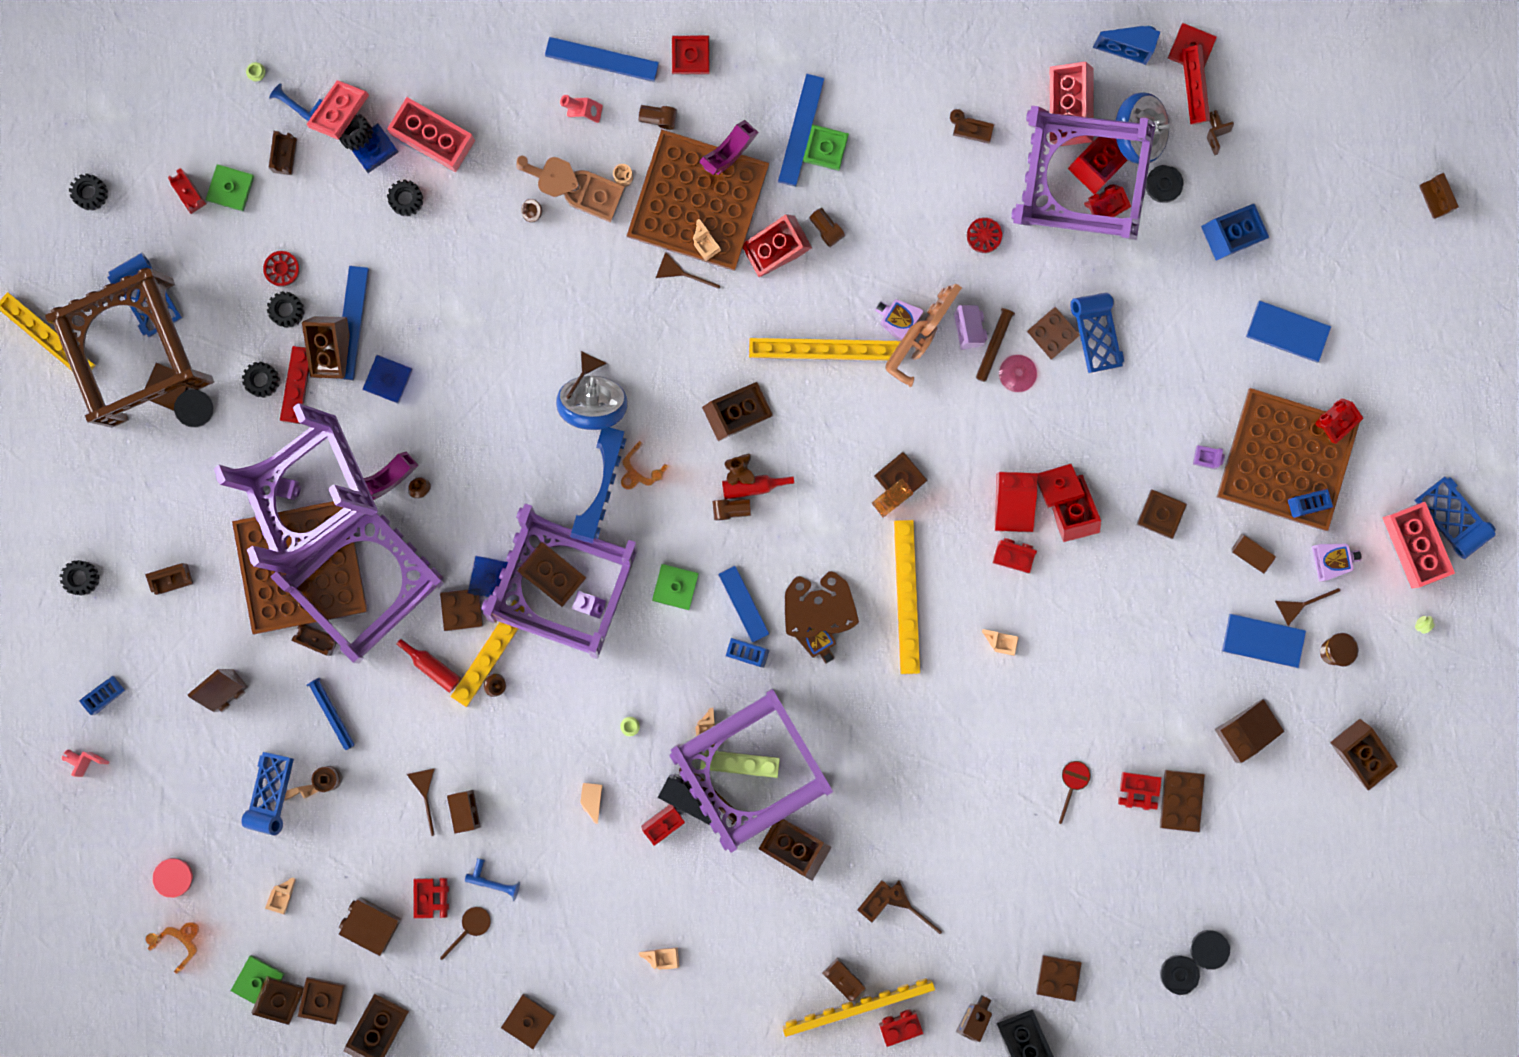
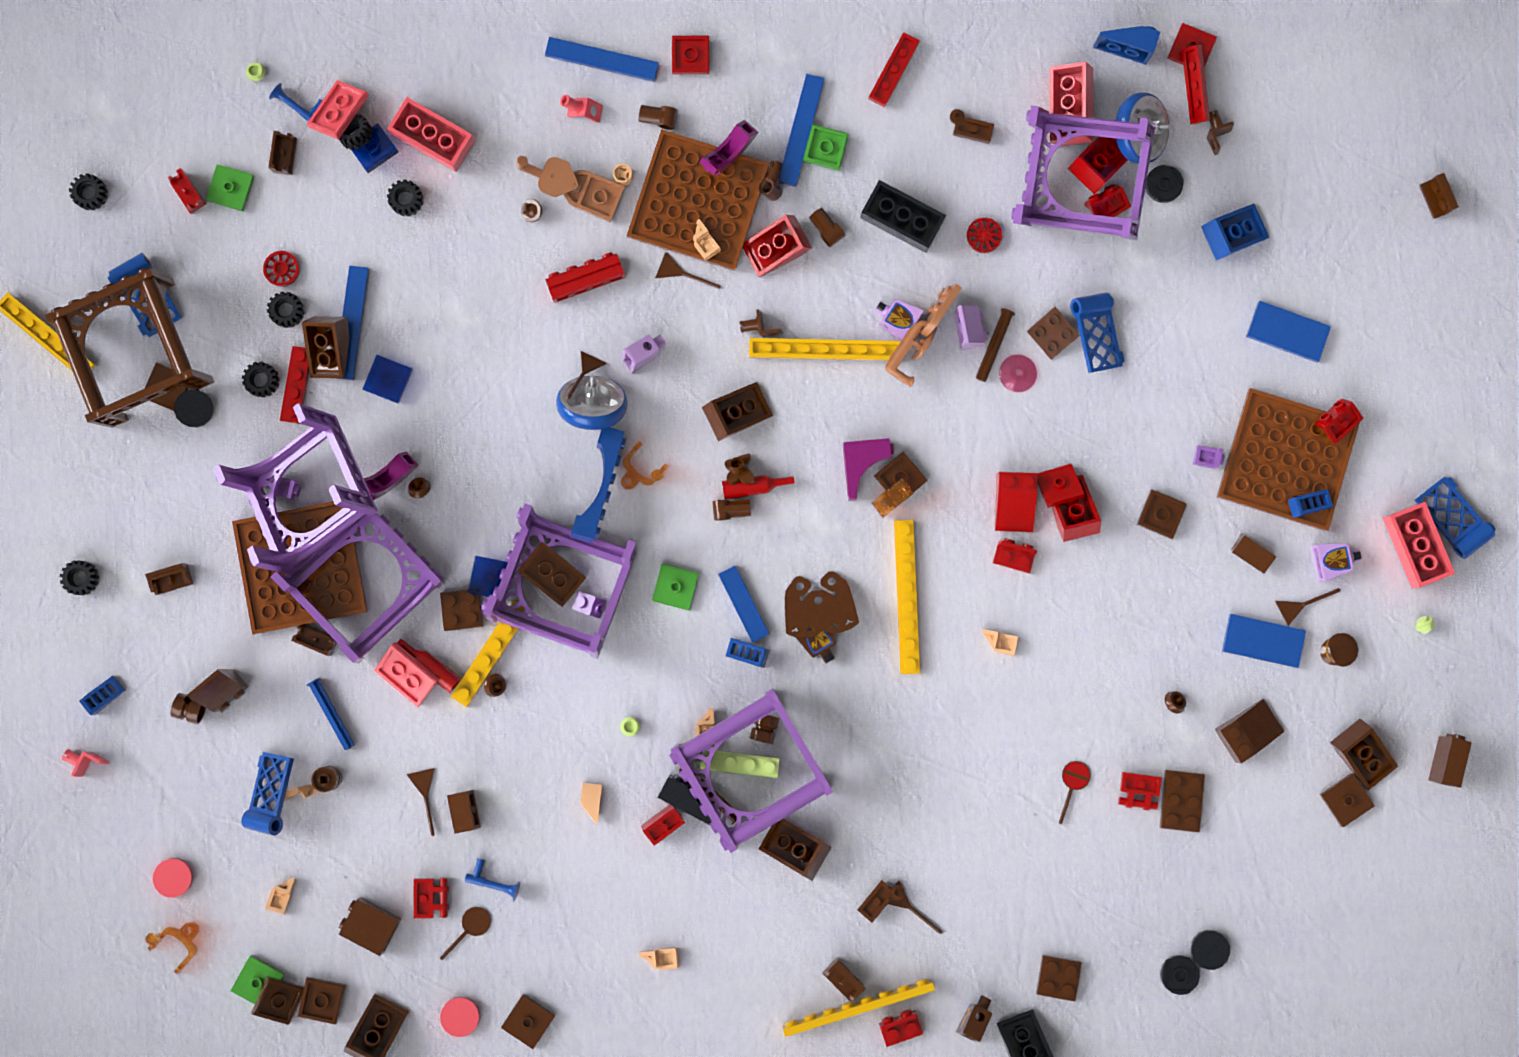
(187, 708): none -> reddish brown wheel
(406, 674): none -> coral tile
(459, 1016): none -> coral tile
(585, 278): none -> red brick
(636, 356): none -> lavender torso
(757, 324): none -> reddish brown bracket
(764, 729): none -> reddish brown wheel
(772, 182): none -> reddish brown pin
(860, 457): none -> magenta arch
(893, 69): none -> red plate
(902, 216): none -> black brick
(1175, 702): none -> reddish brown hat
(1347, 800): none -> reddish brown plate
(1450, 760): none -> reddish brown brick

